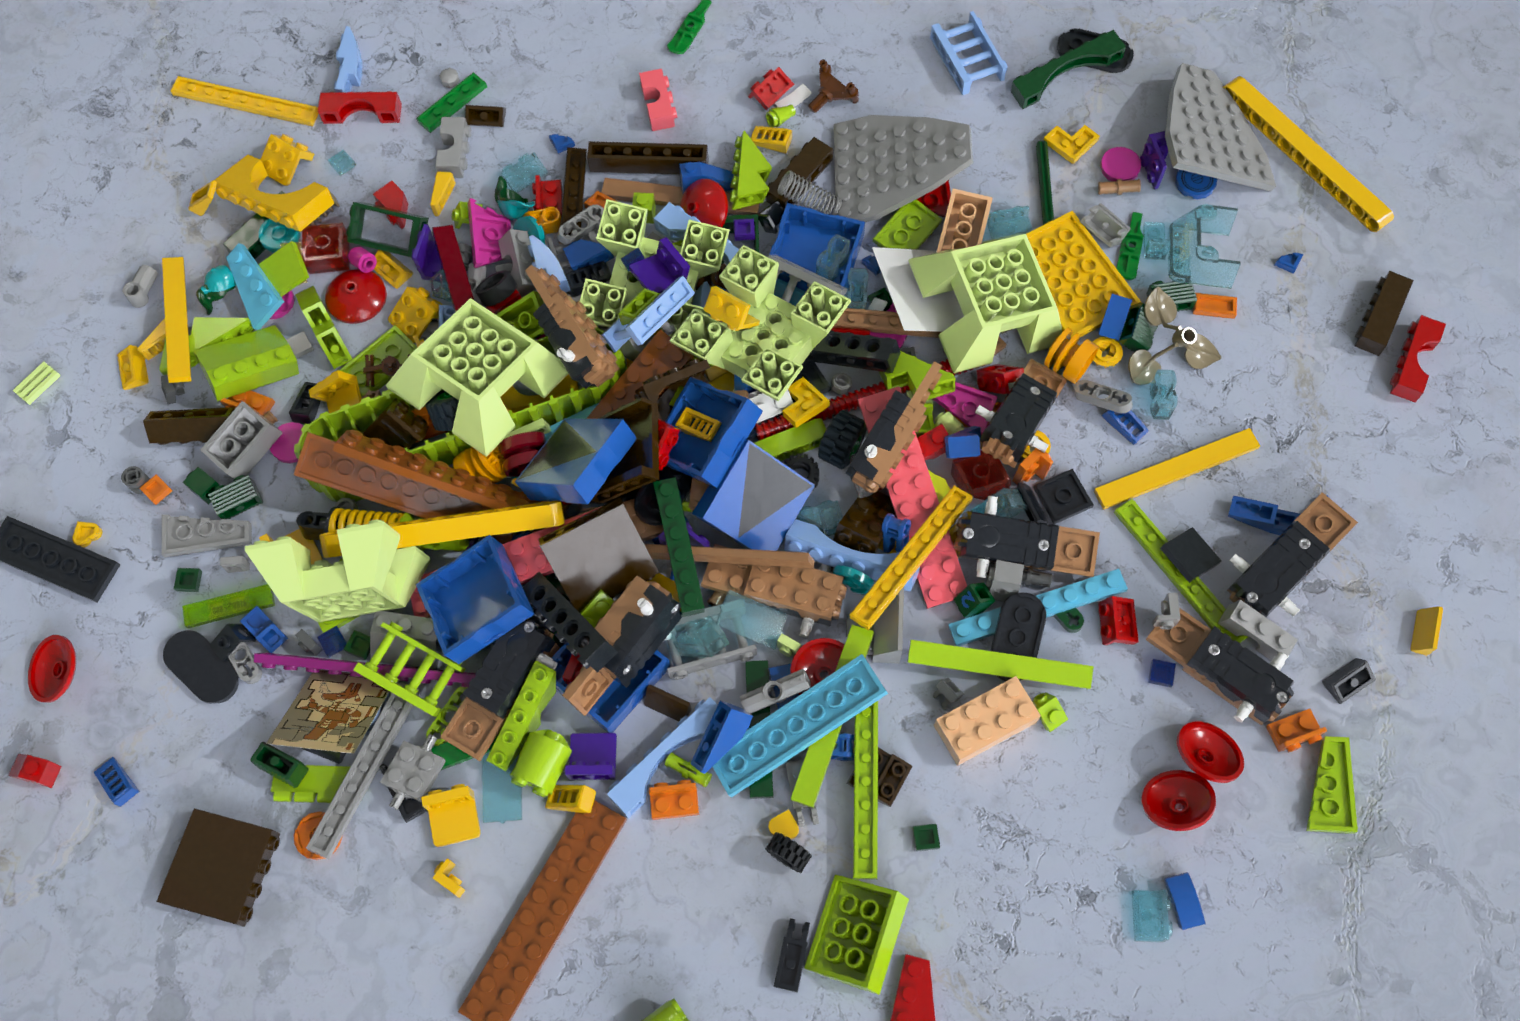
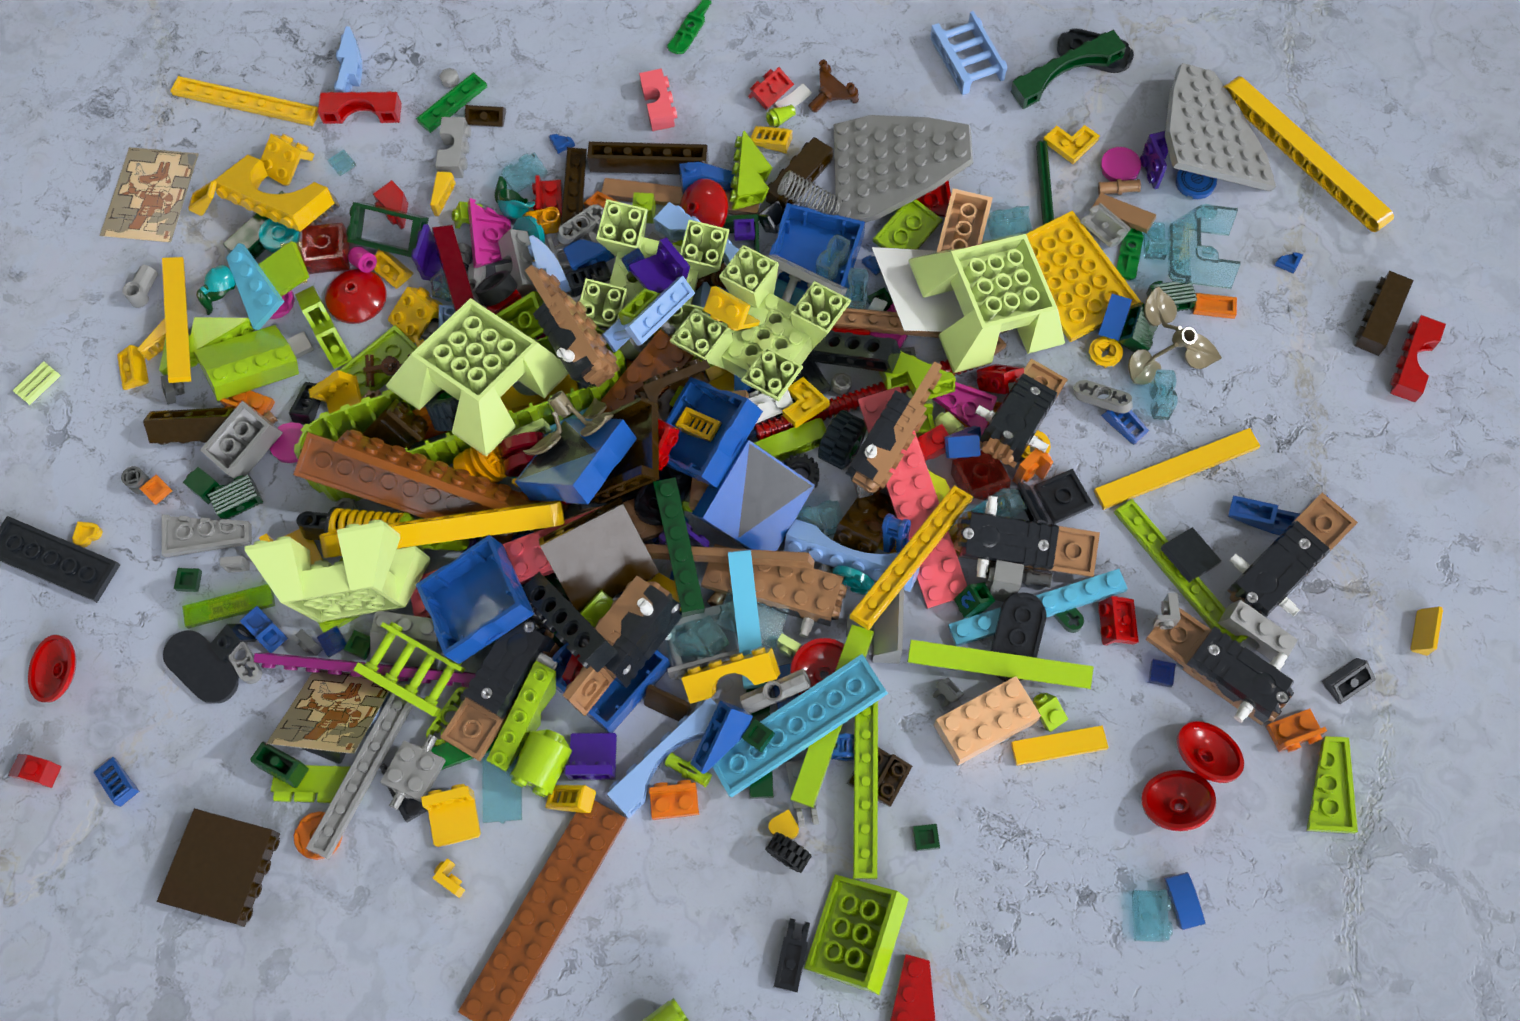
(149, 194): none -> sticker
(563, 407): none -> dark tan plant
(745, 605): none -> medium azure tile
(757, 667): none -> yellow arch
(758, 735): none -> dark green tile
(1059, 745): none -> yellow tile
(1070, 355): light orange wheel -> none
(1129, 214): none -> medium nougat tile

